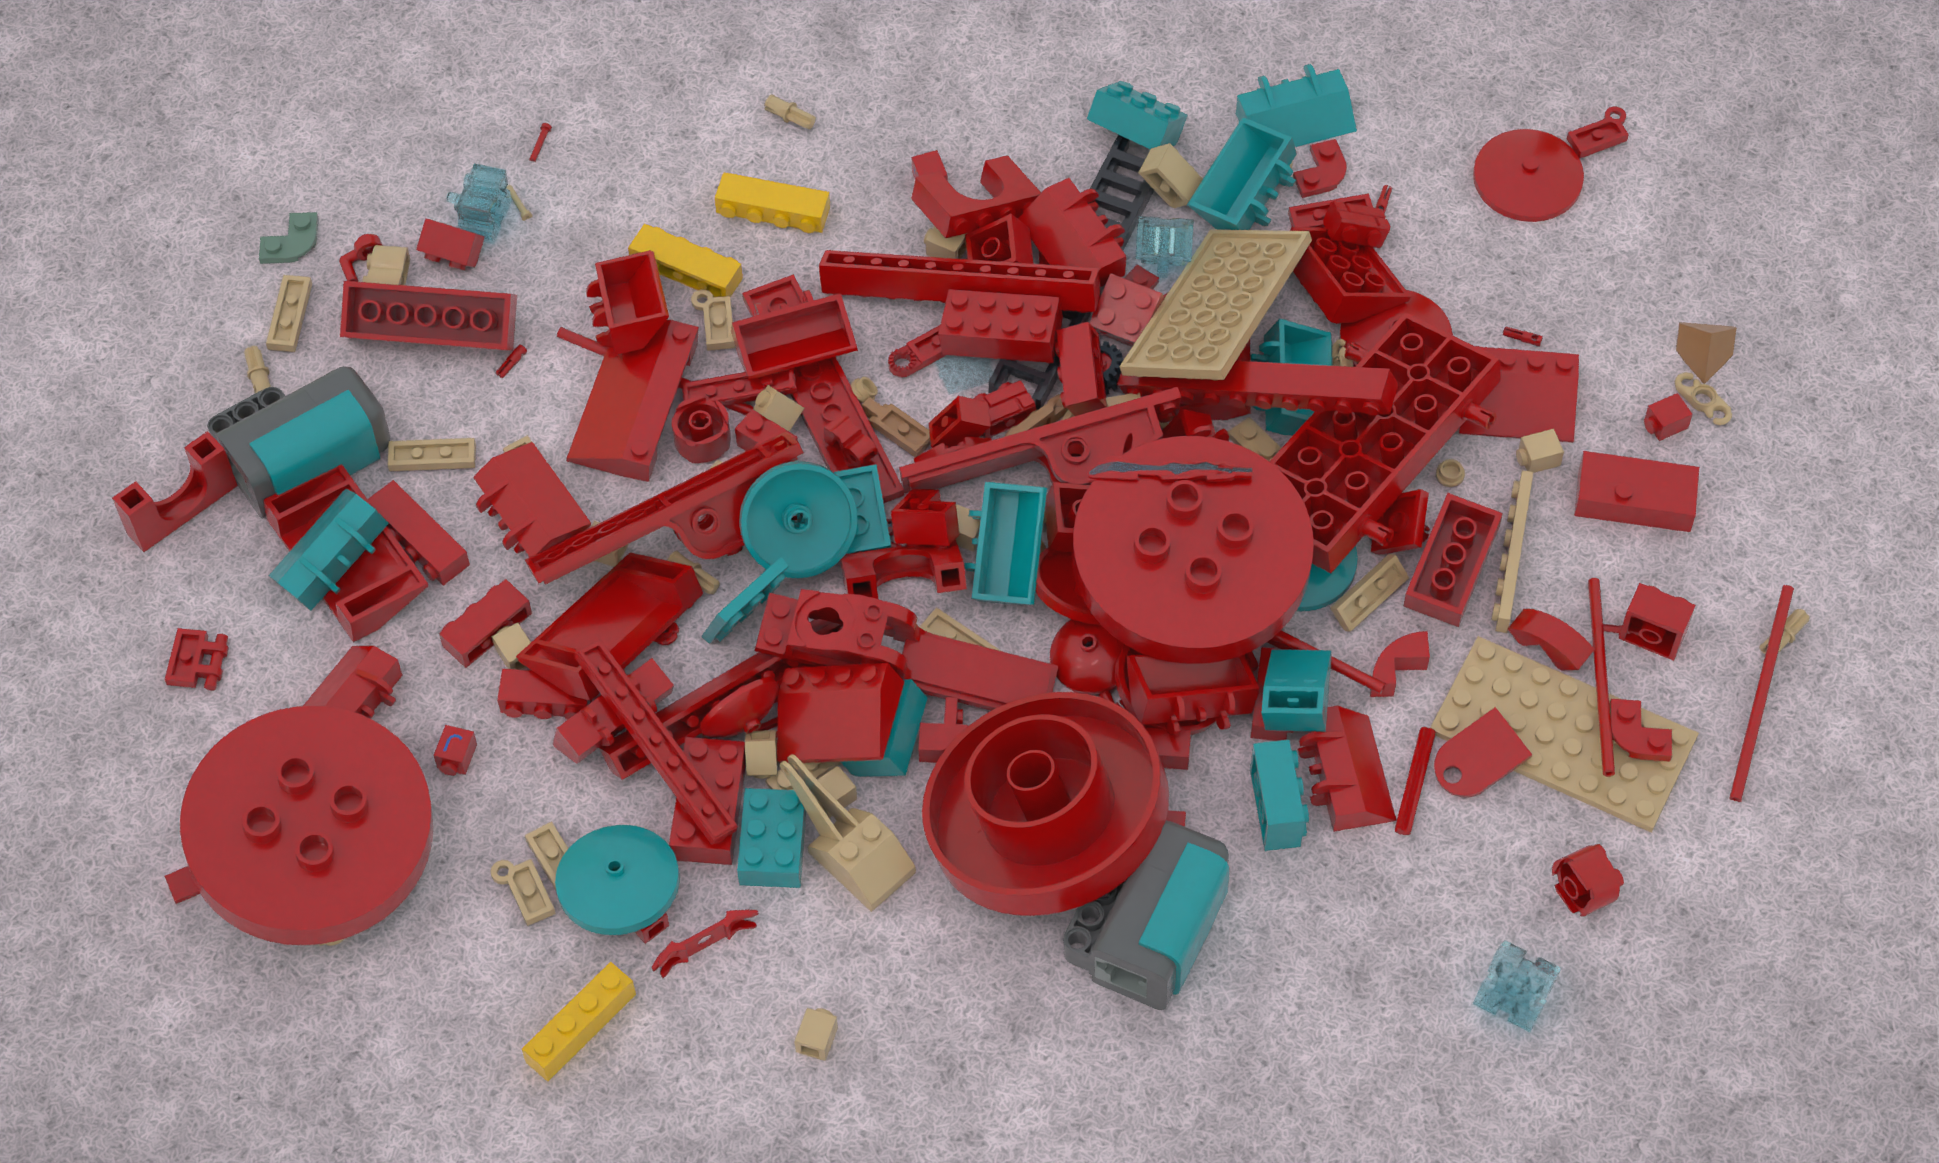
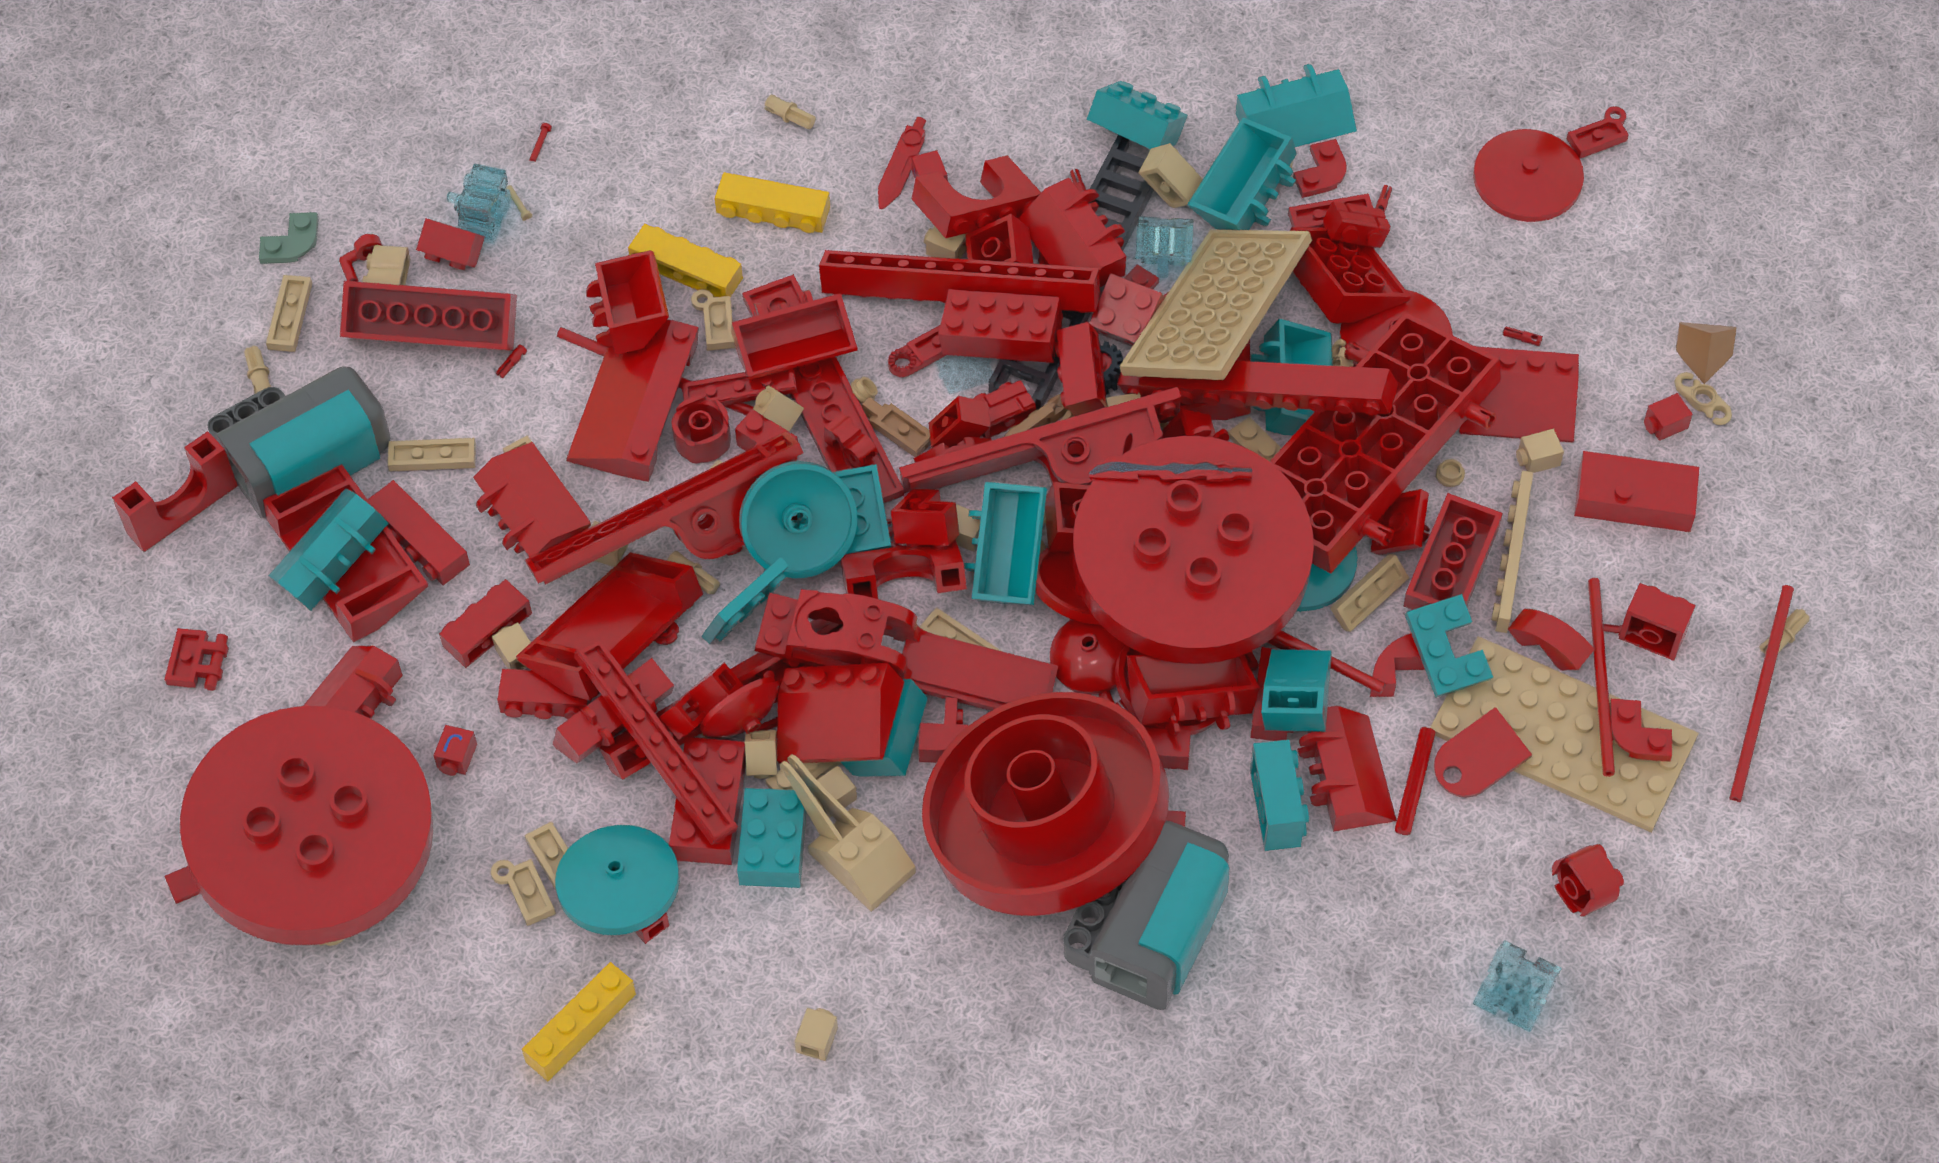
(699, 700): none -> red brick
(727, 927): red piece -> none
(901, 163): none -> red piece
(1080, 185): none -> red pin
(1442, 668): none -> teal plate

